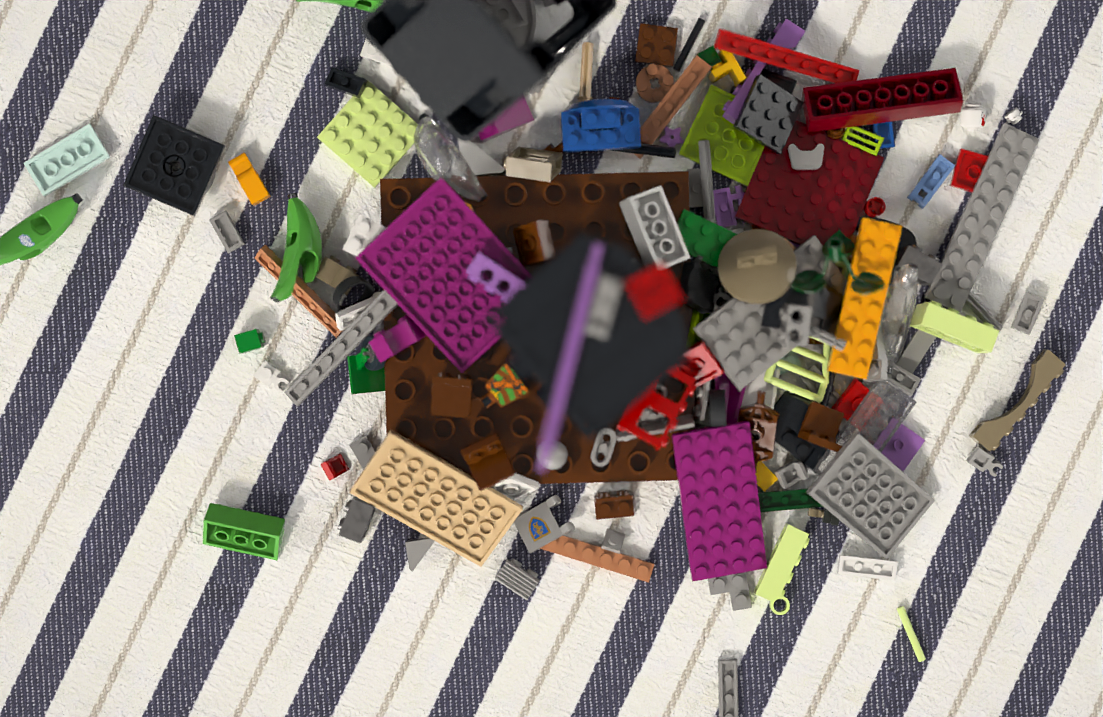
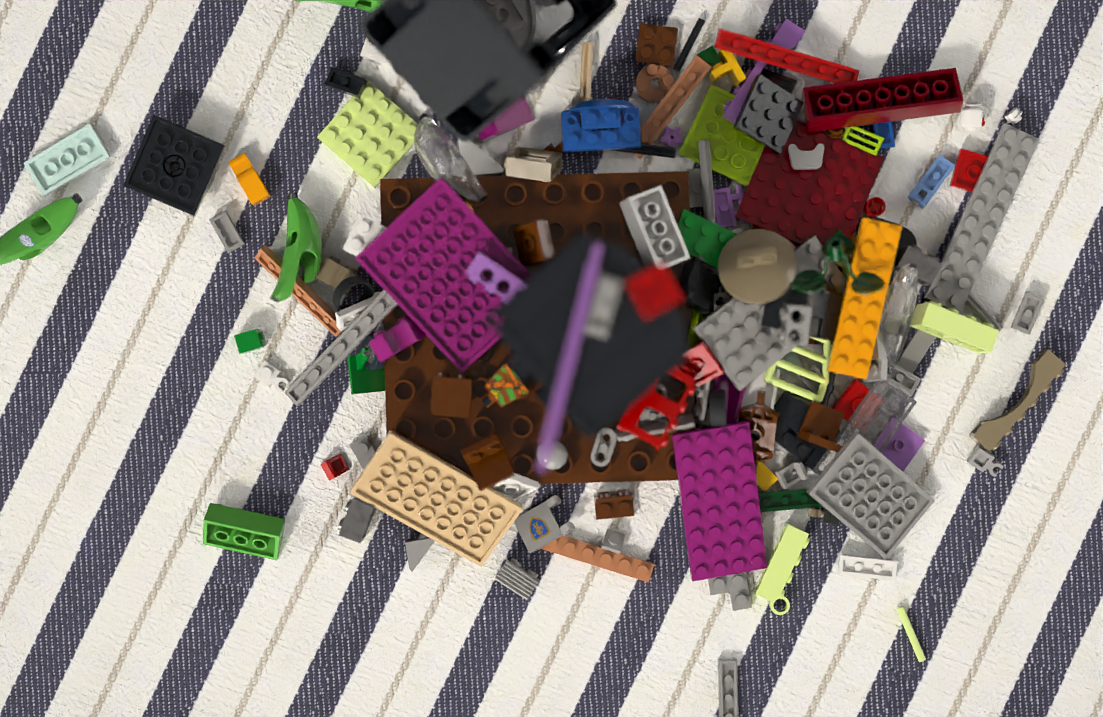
(827, 338): light grey axle -> none

